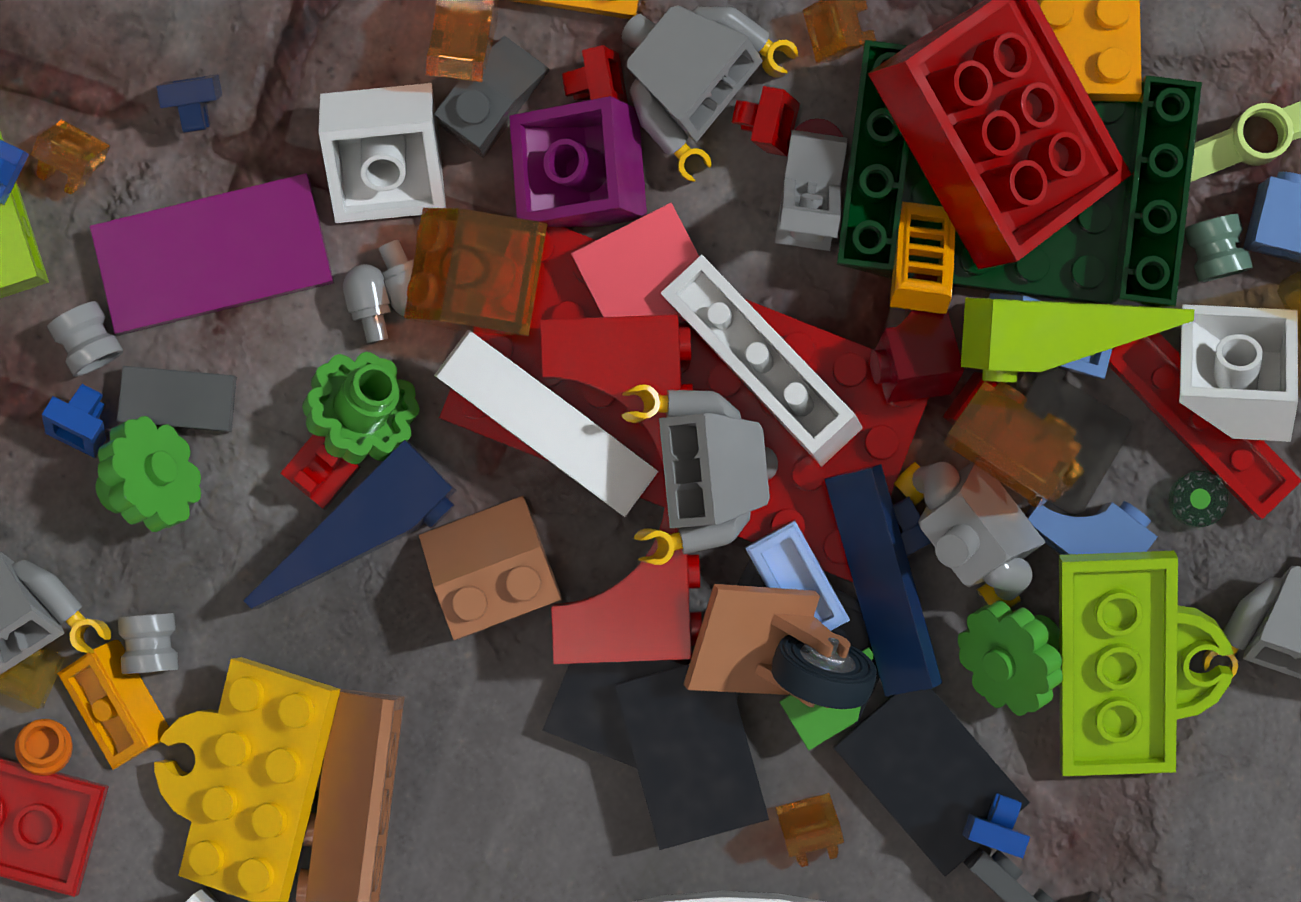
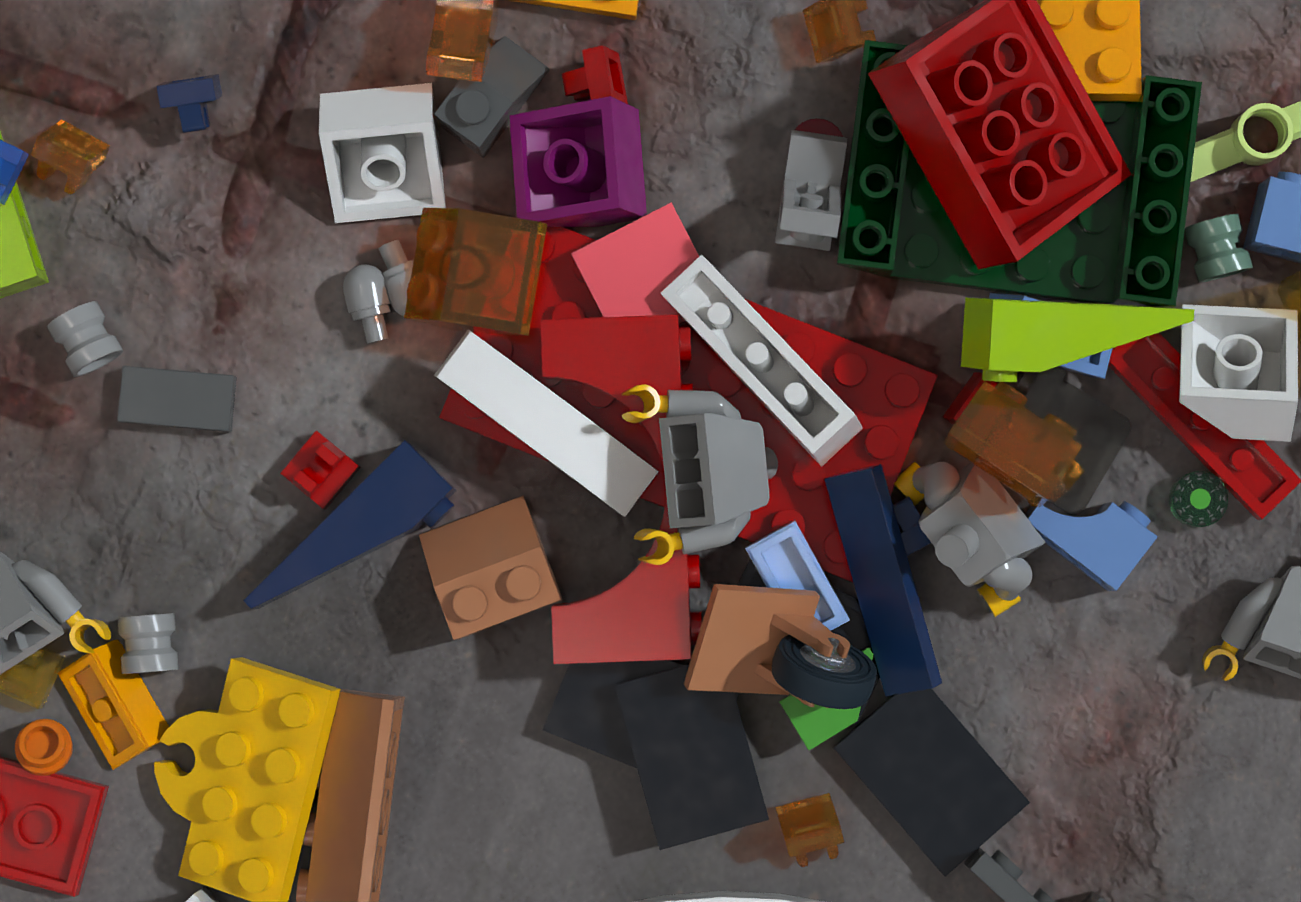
(77, 421): blue tile -> none
(147, 474): bright green plant -> none
(211, 254): magenta tile -> none
(360, 407): bright green plant -> none
(692, 70): light grey torso -> none
(769, 120): red tile -> none
(917, 356): dark red arch -> none
(918, 293): light orange slope -> none
(998, 828): blue tile -> none
(1012, 656): bright green plant -> none
(1129, 662): lime plate -> none

